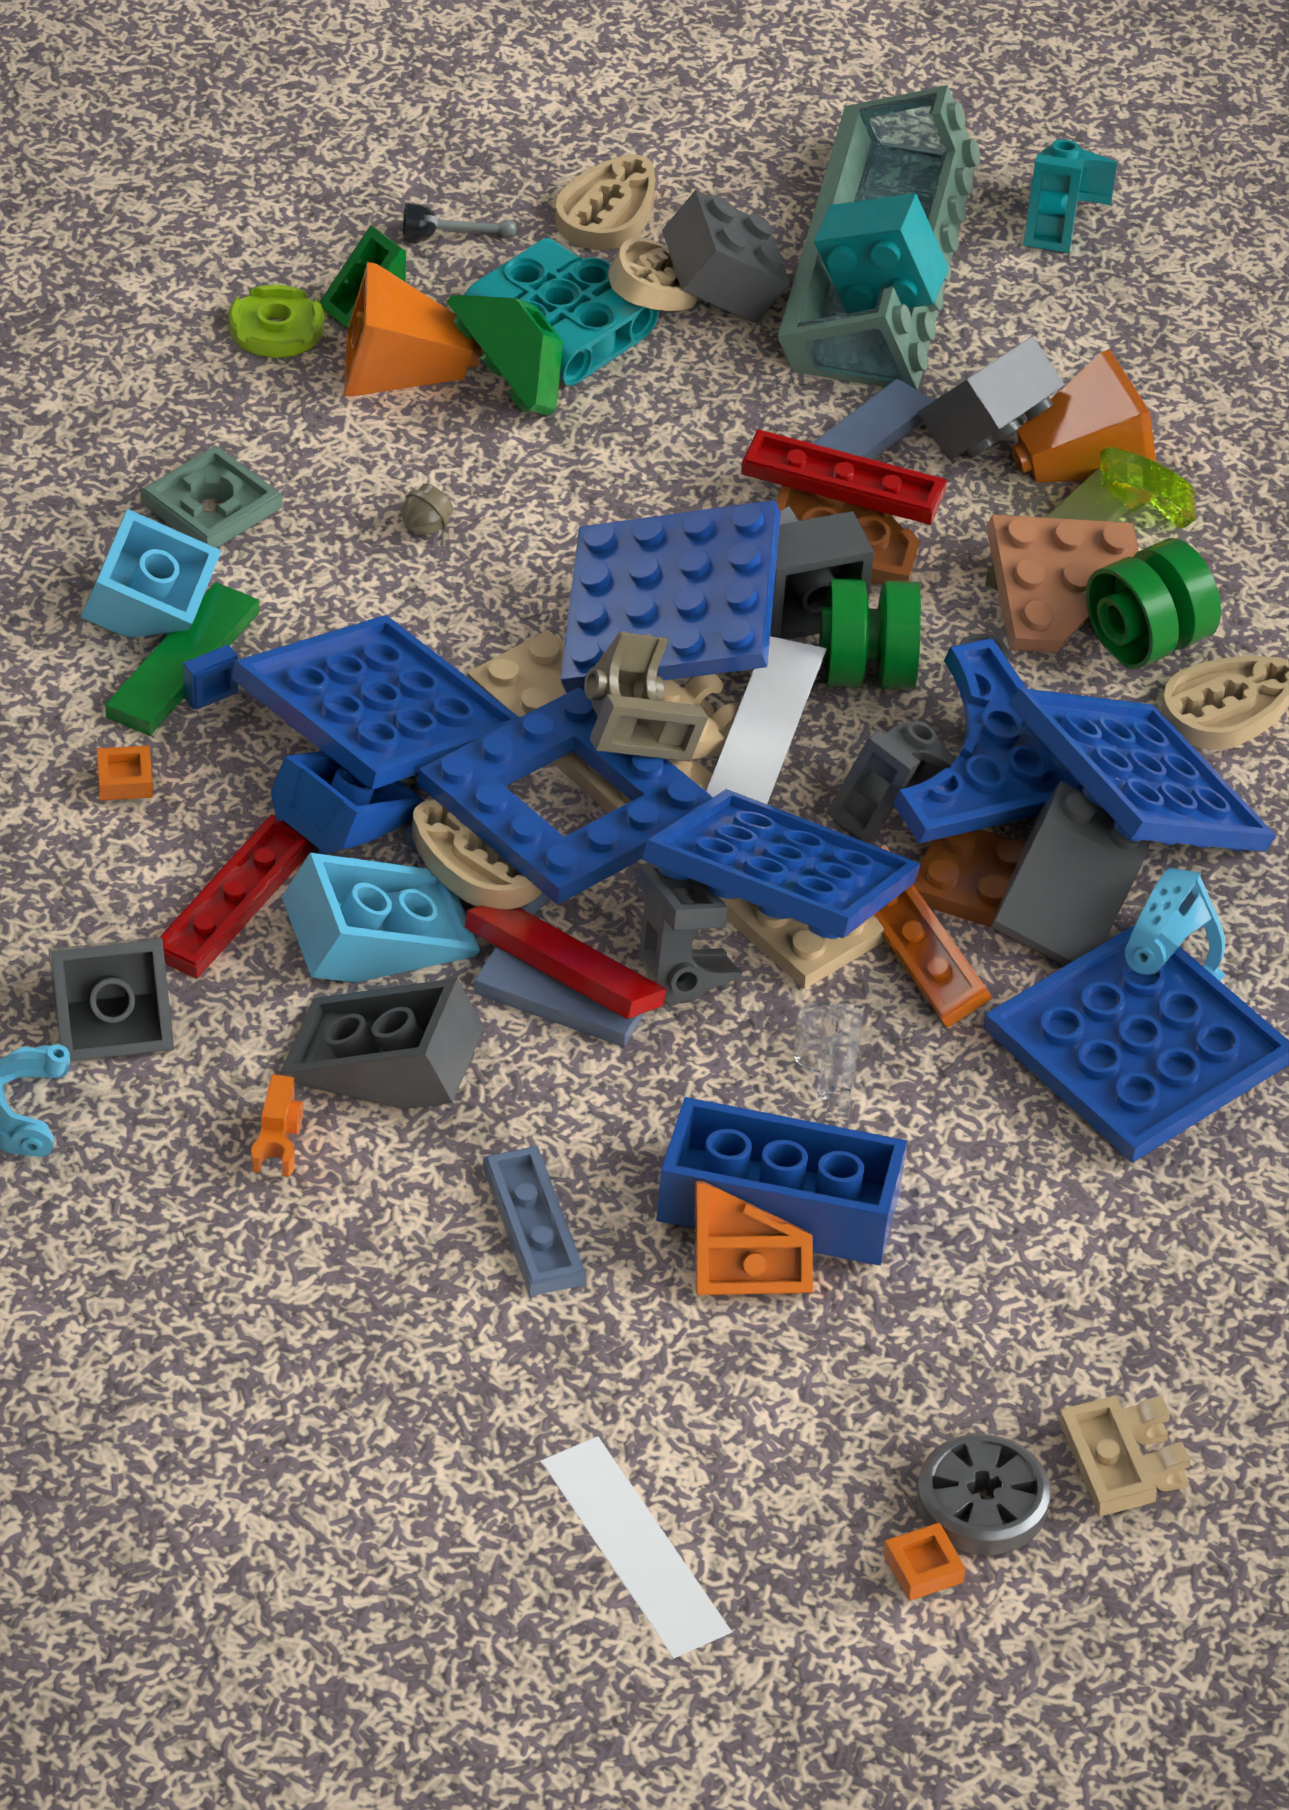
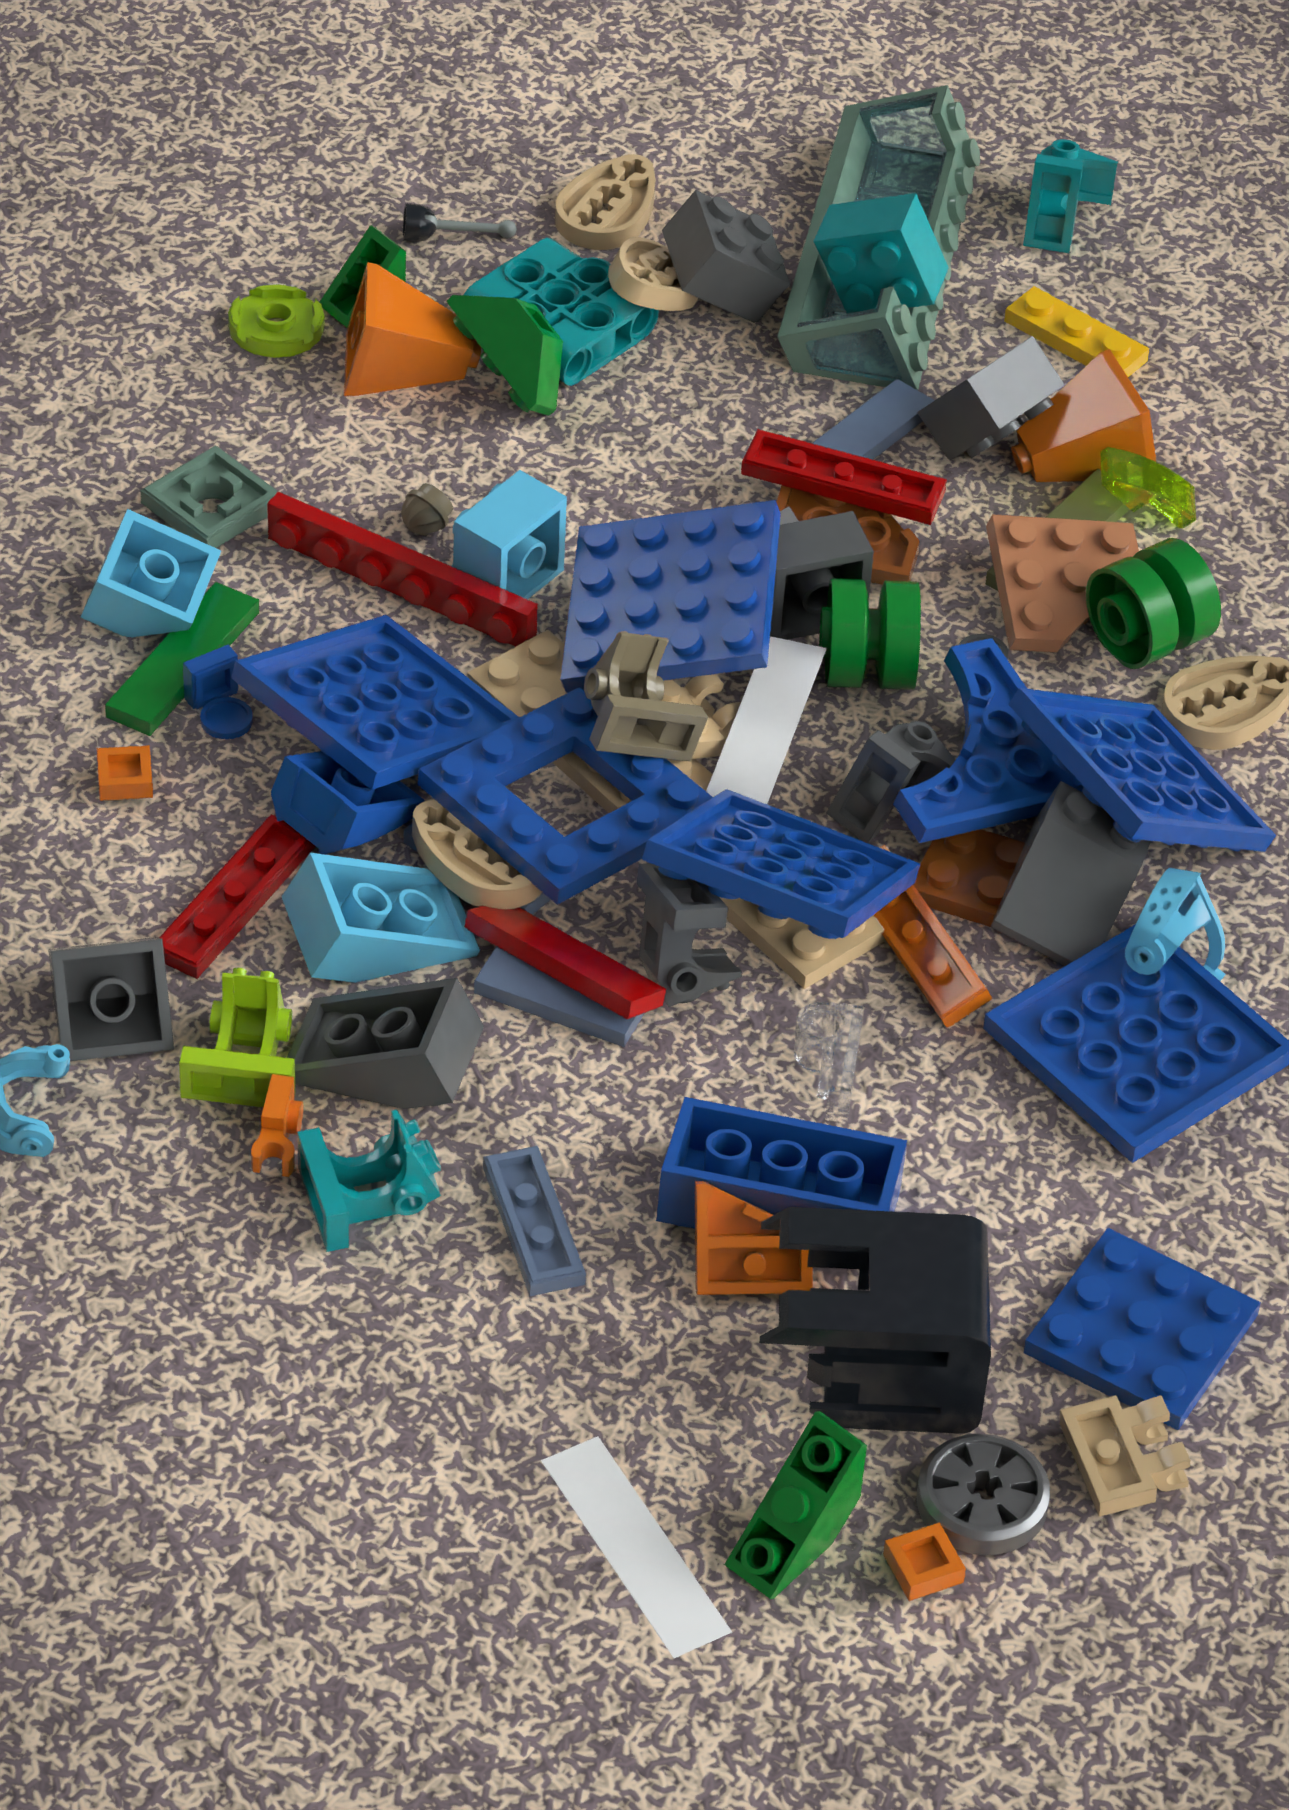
(226, 718): none -> blue piece
(247, 1016): none -> lime tile
(331, 1179): none -> teal tile
(401, 570): none -> red plate
(513, 536): none -> medium azure brick
(801, 1507): none -> green slope
(914, 1343): none -> black piece
(1072, 330): none -> yellow plate
(1142, 1326): none -> blue plate

